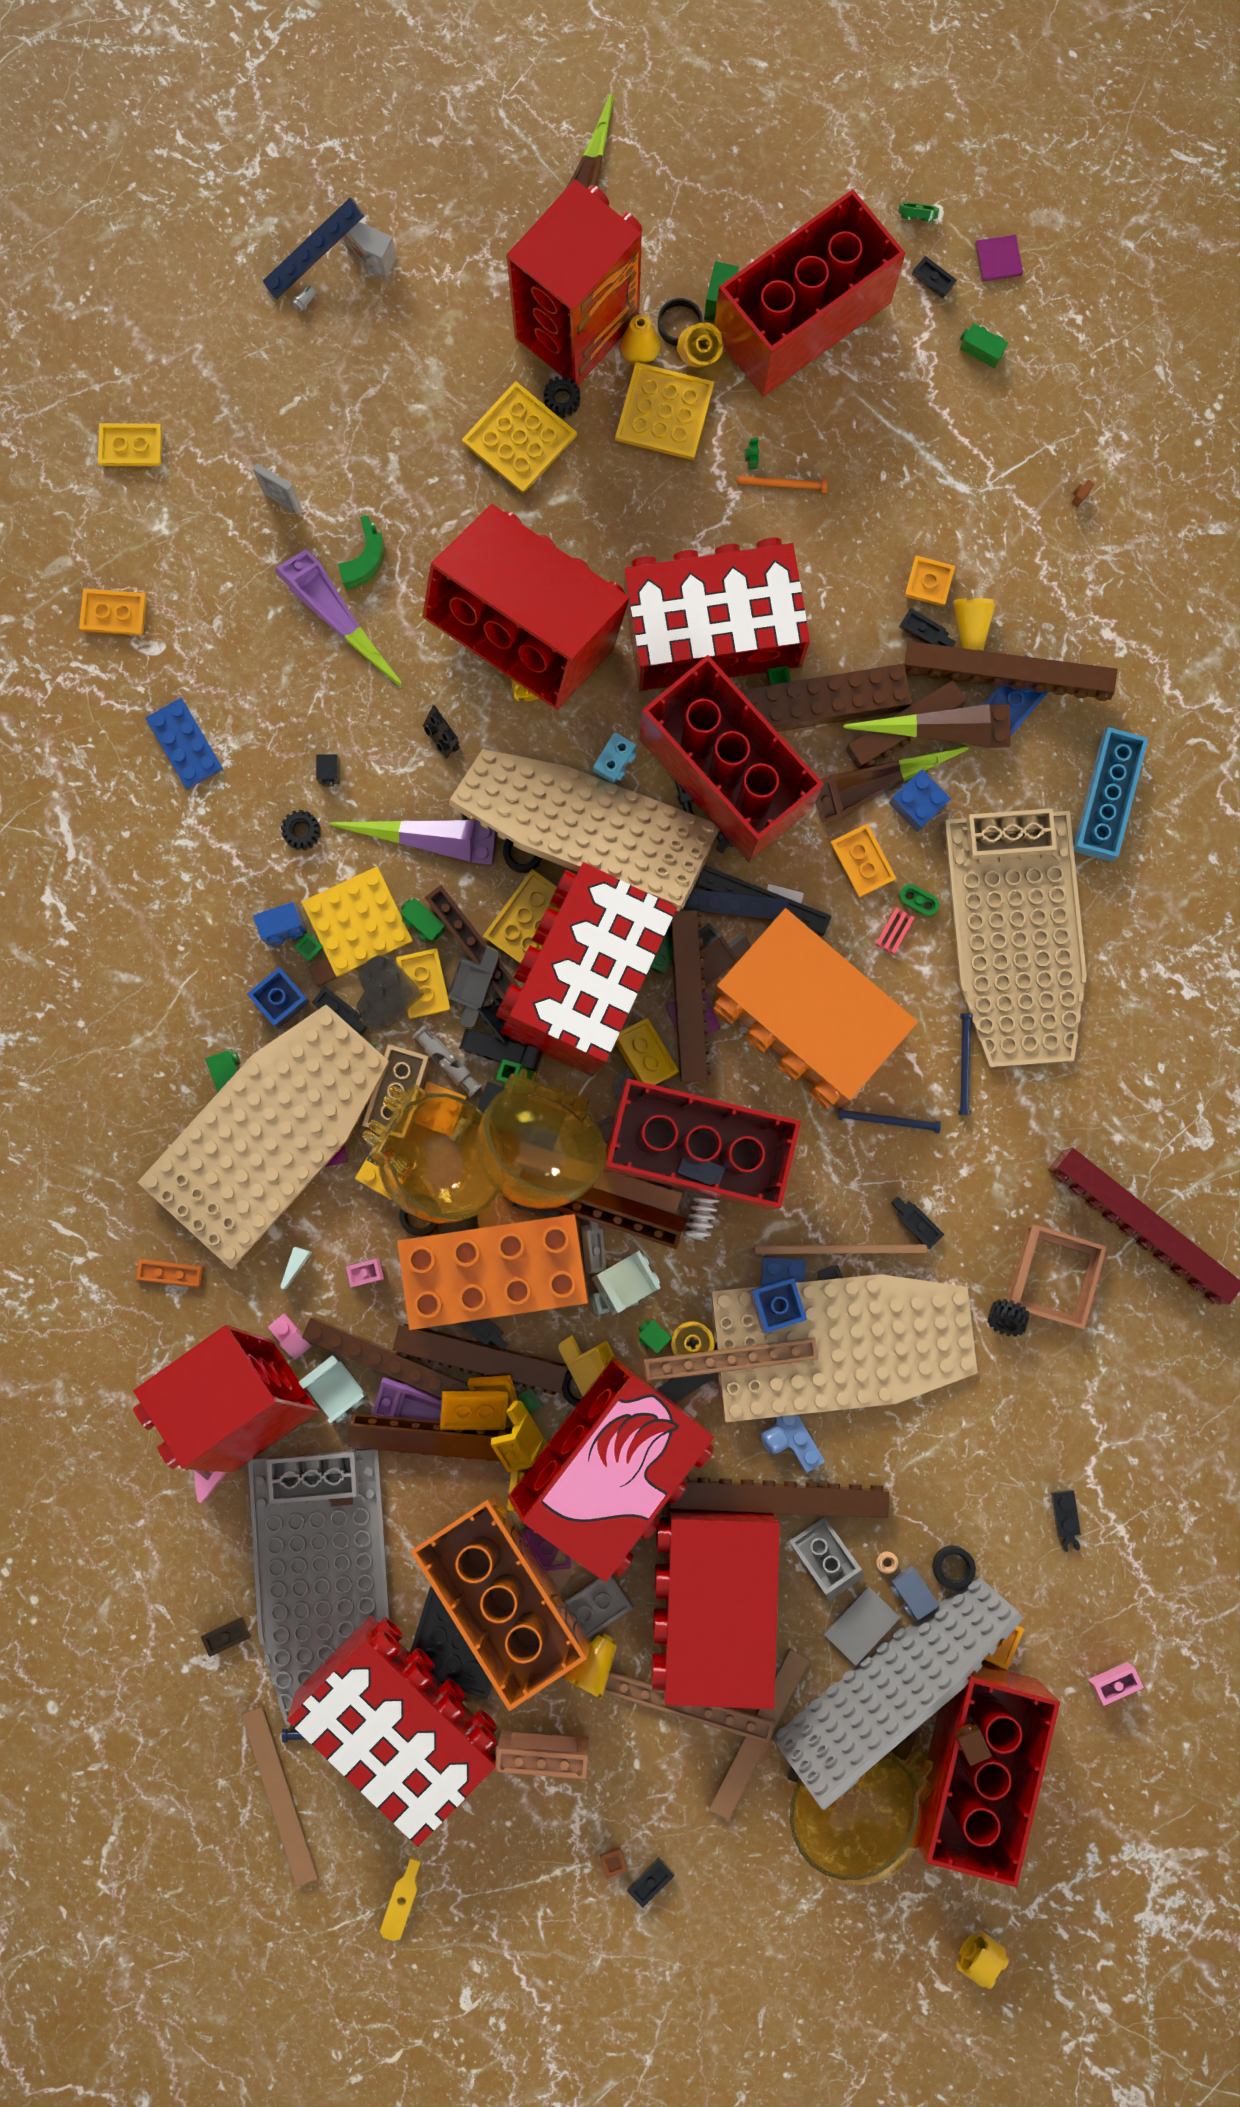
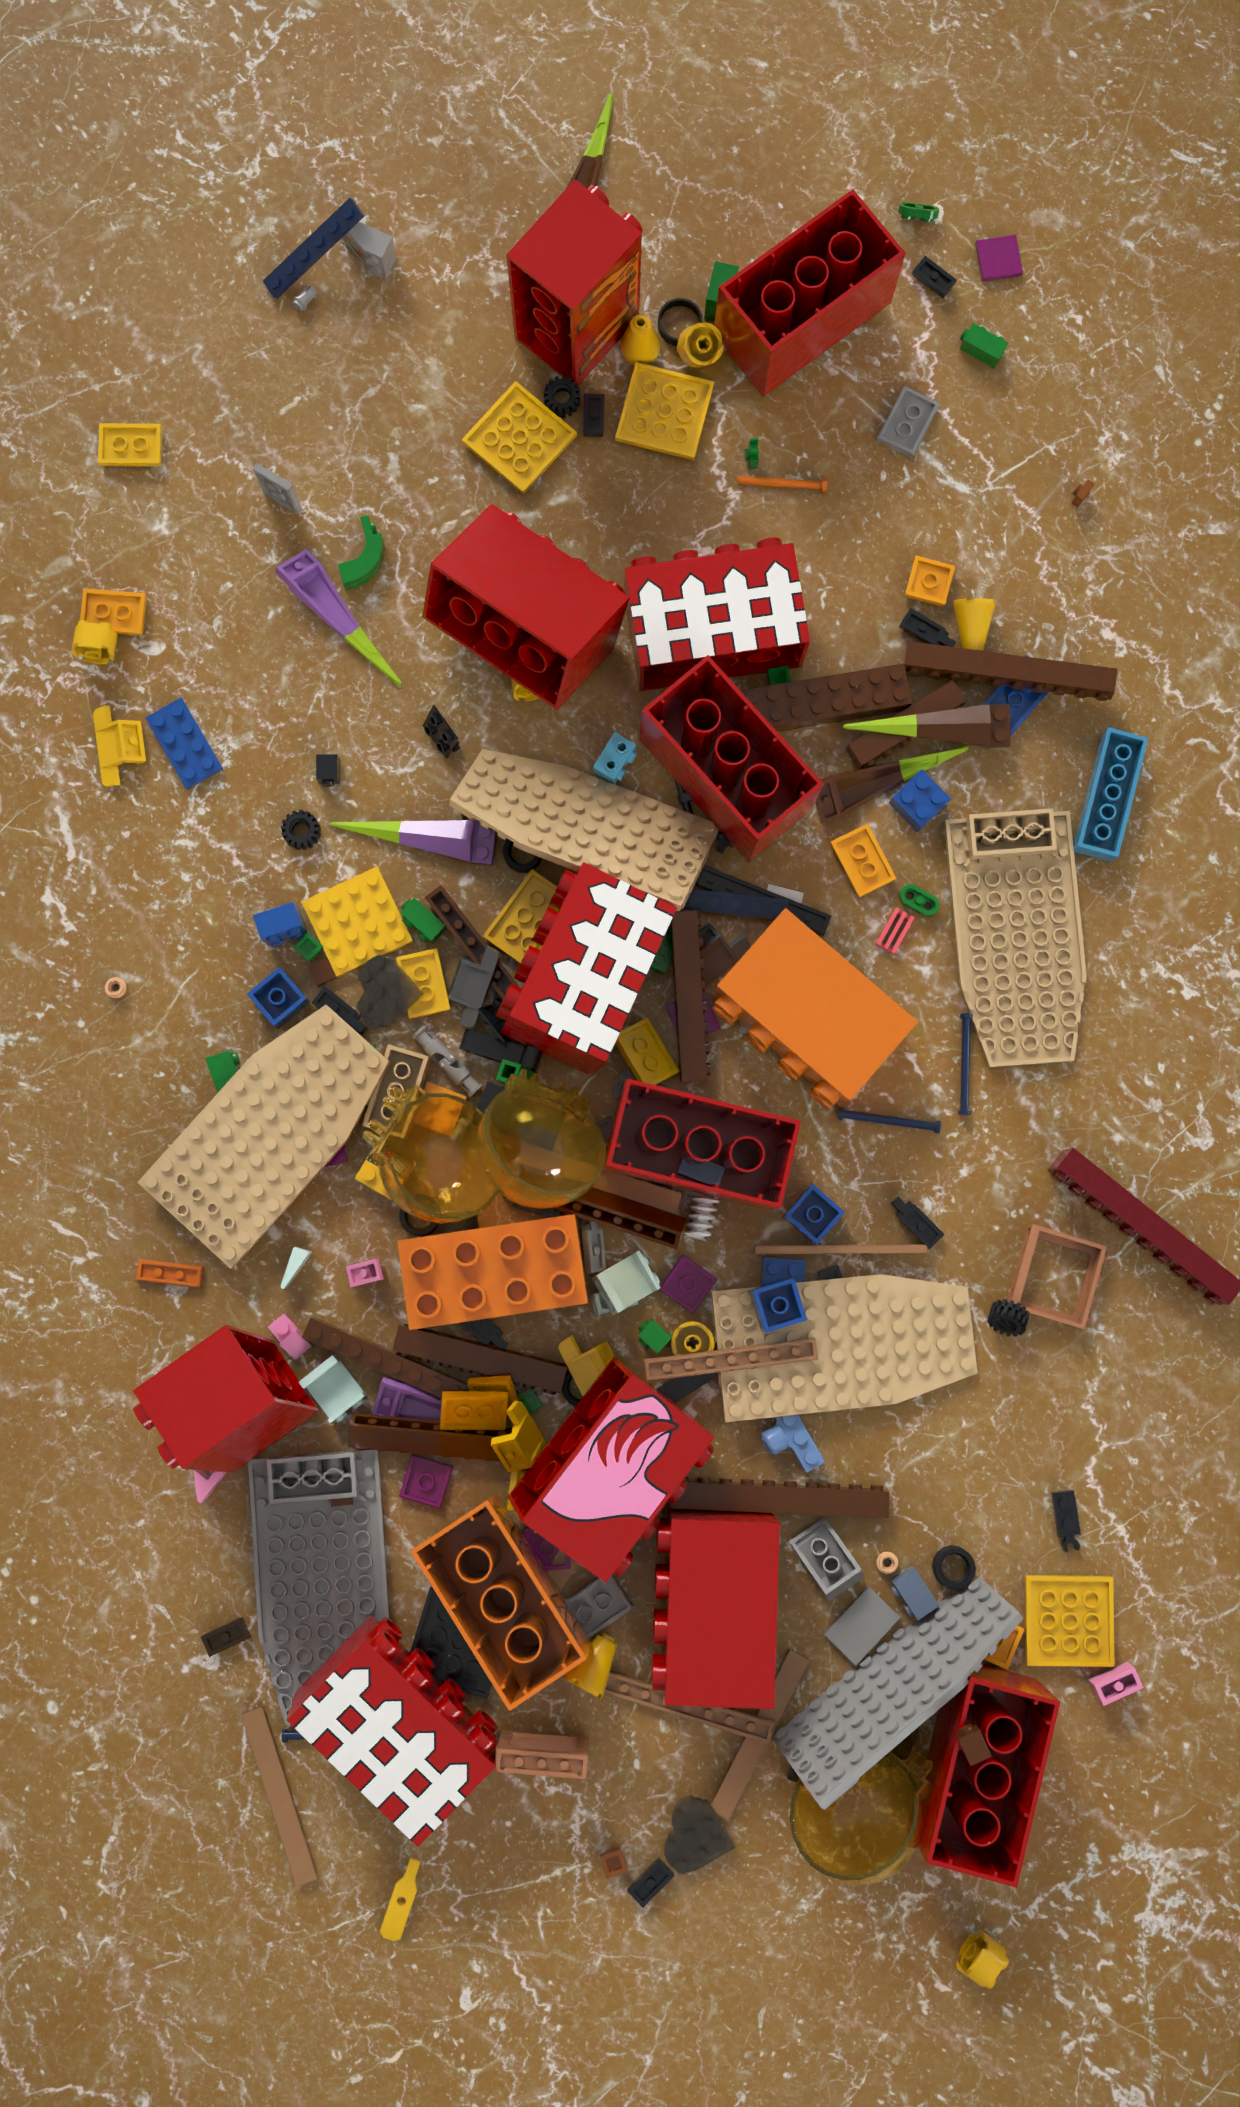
(94, 642): none -> yellow brick
(111, 983): none -> light nougat plate
(116, 744): none -> yellow plate
(426, 1481): none -> magenta tile
(593, 415): none -> black plate
(687, 1284): none -> magenta tile
(696, 1835): none -> clear smoke plate
(813, 1214): none -> blue brick
(908, 422): none -> light grey tile
(1069, 1621): none -> yellow plate

